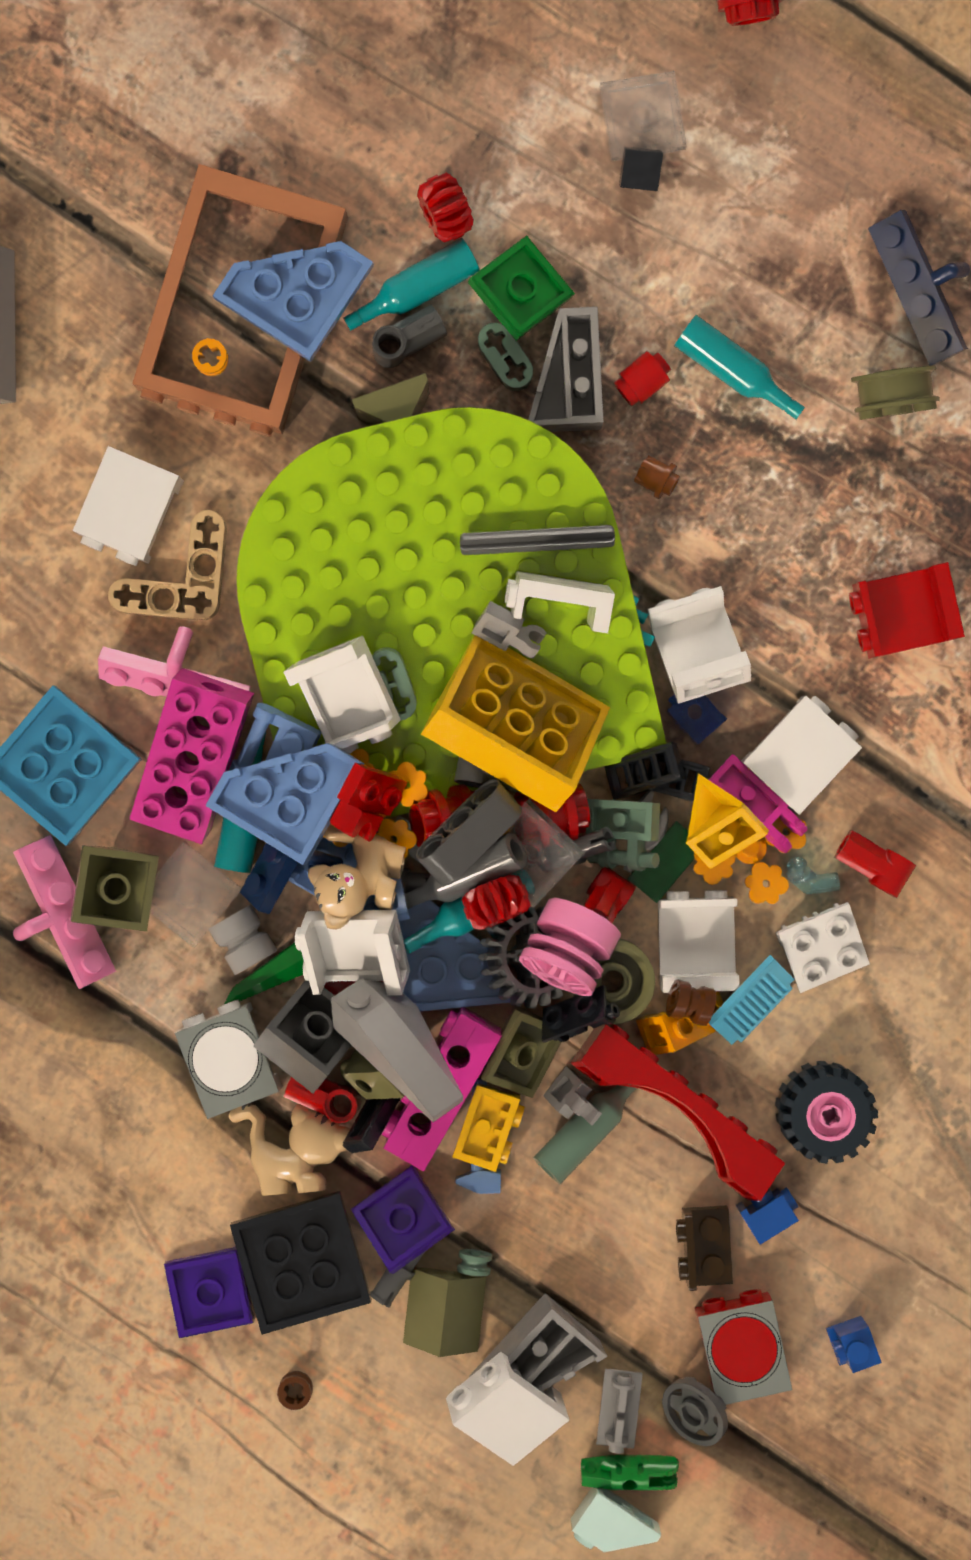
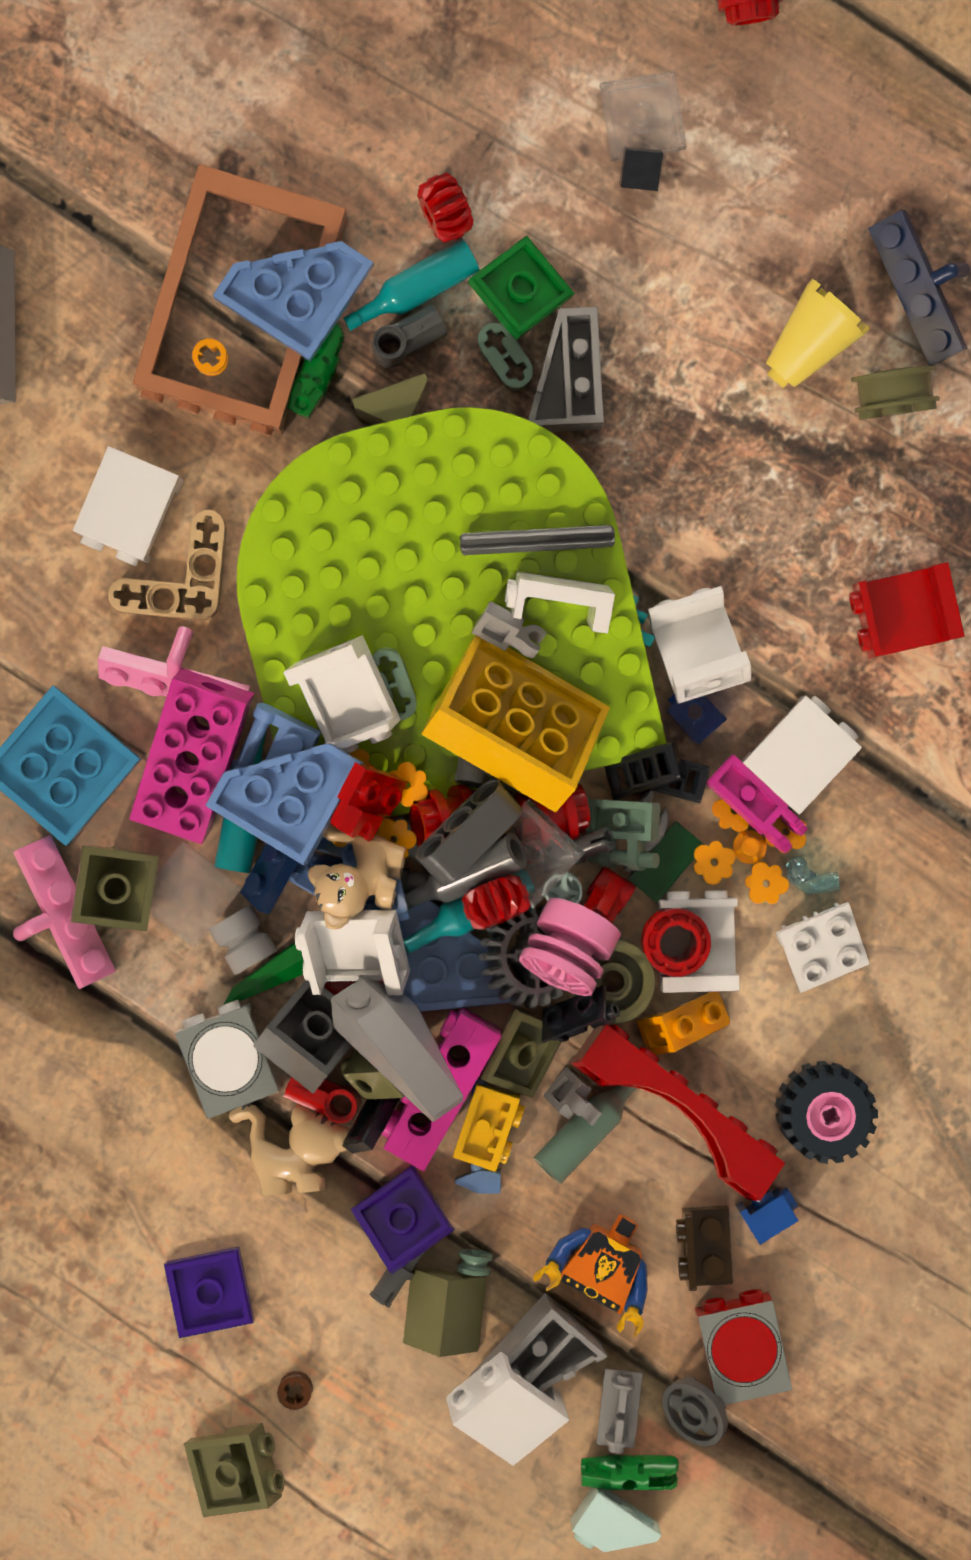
(235, 1470): none -> olive plate
(300, 1262): black plate -> none
(316, 375): none -> green hinge
(569, 889): none -> light aqua wheel
(603, 1268): none -> torso
(642, 378): red brick -> none
(657, 477): dark orange hose -> none
(691, 1002): reddish brown wheel -> none
(696, 952): none -> red piece
(720, 824): yellow slope -> none
(733, 365): teal piece -> none
(752, 1001): medium azure window -> none
(813, 336): none -> light yellow cone
(854, 1344): blue brick -> none
(883, 867): red piece -> none

